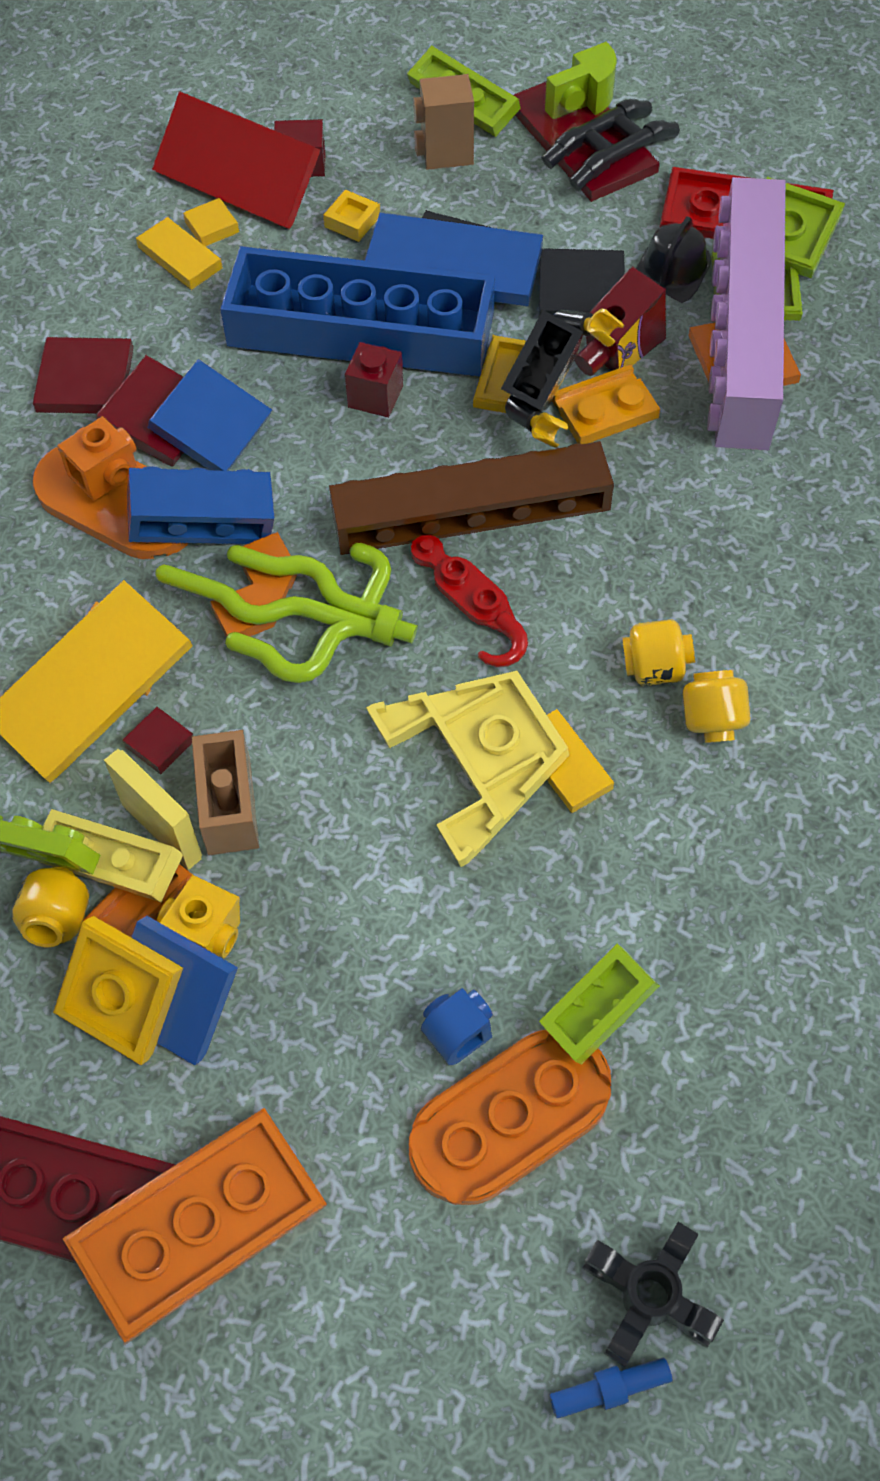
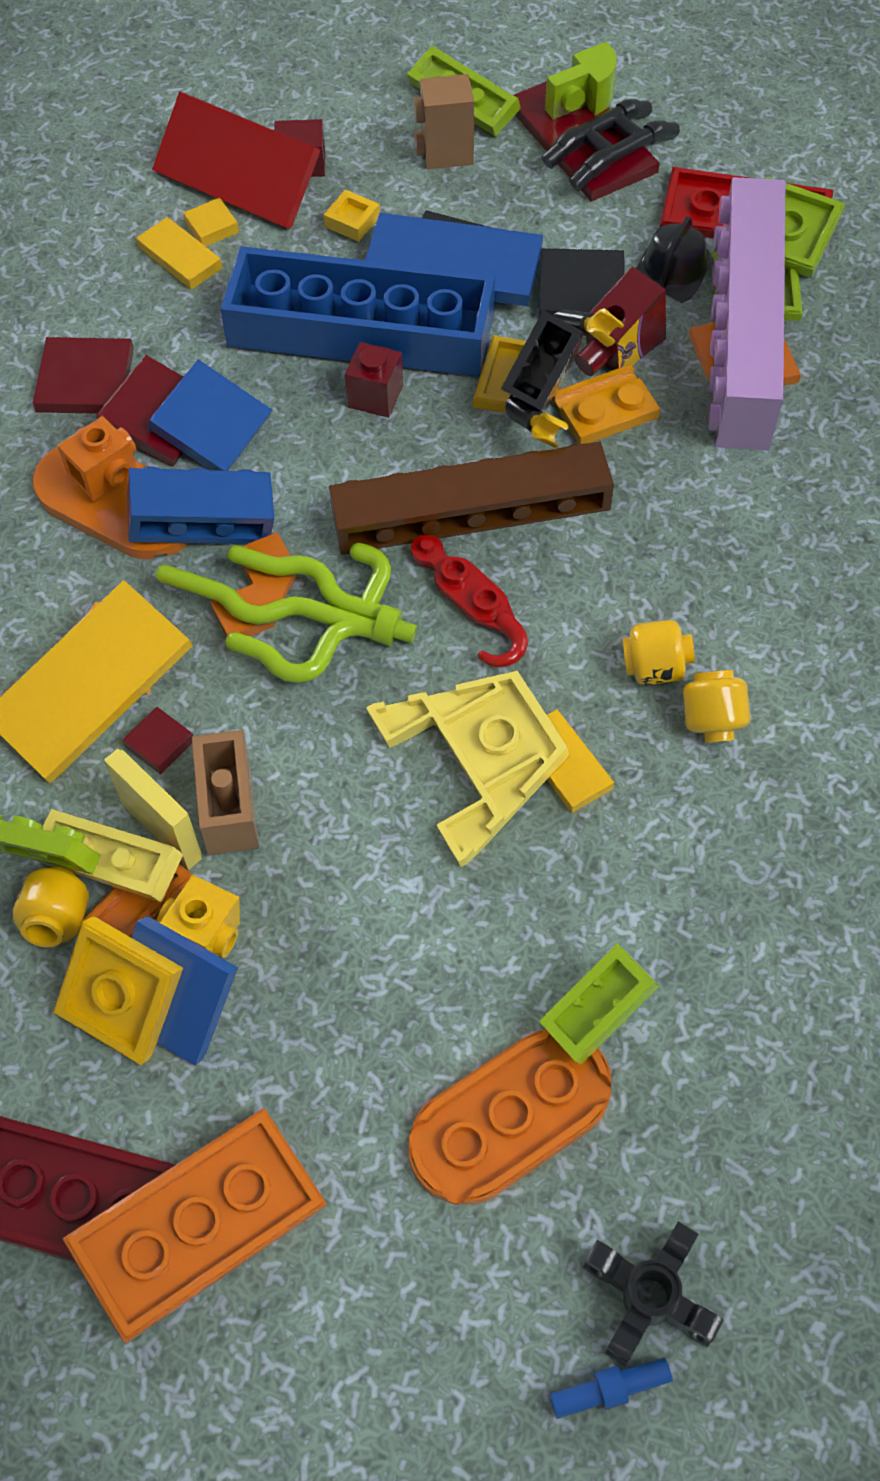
(457, 1024): blue plate -> none

